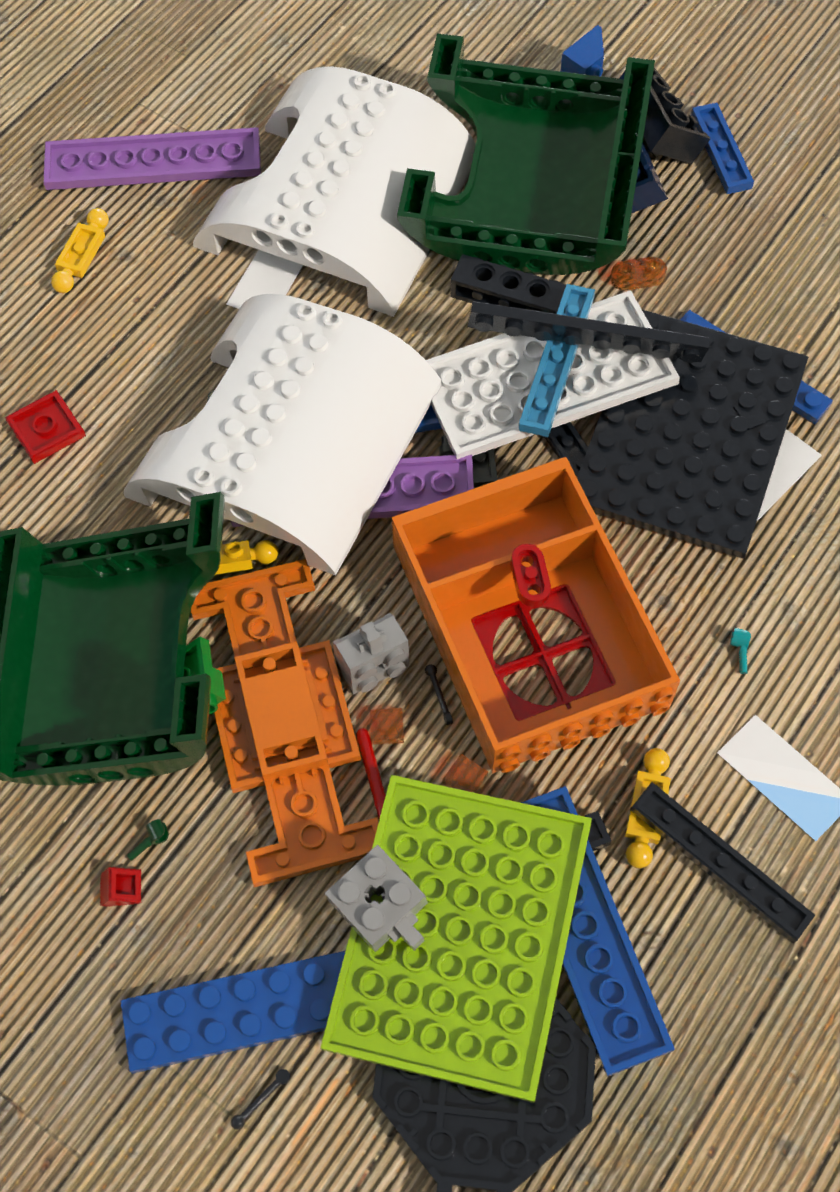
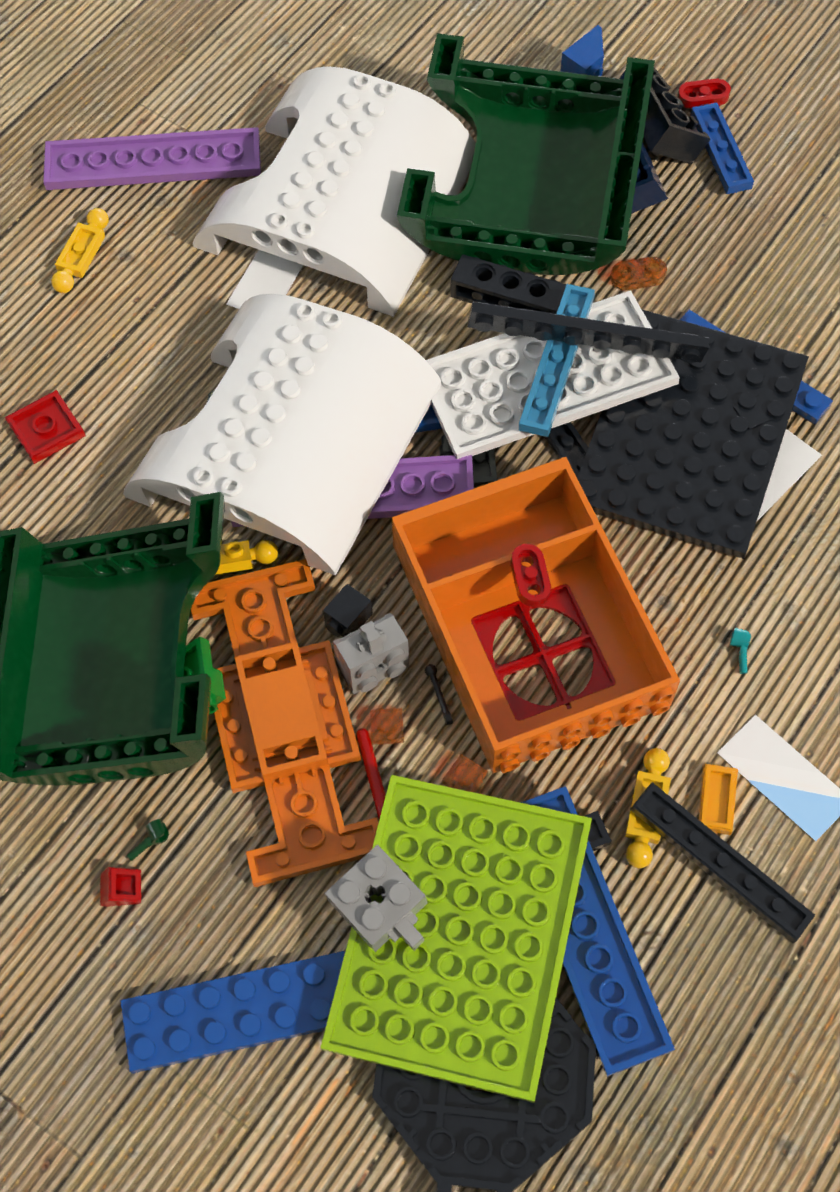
(282, 1078): black hinge -> none
(347, 612): none -> black brick
(704, 92): none -> red plate
(718, 798): none -> light orange tile

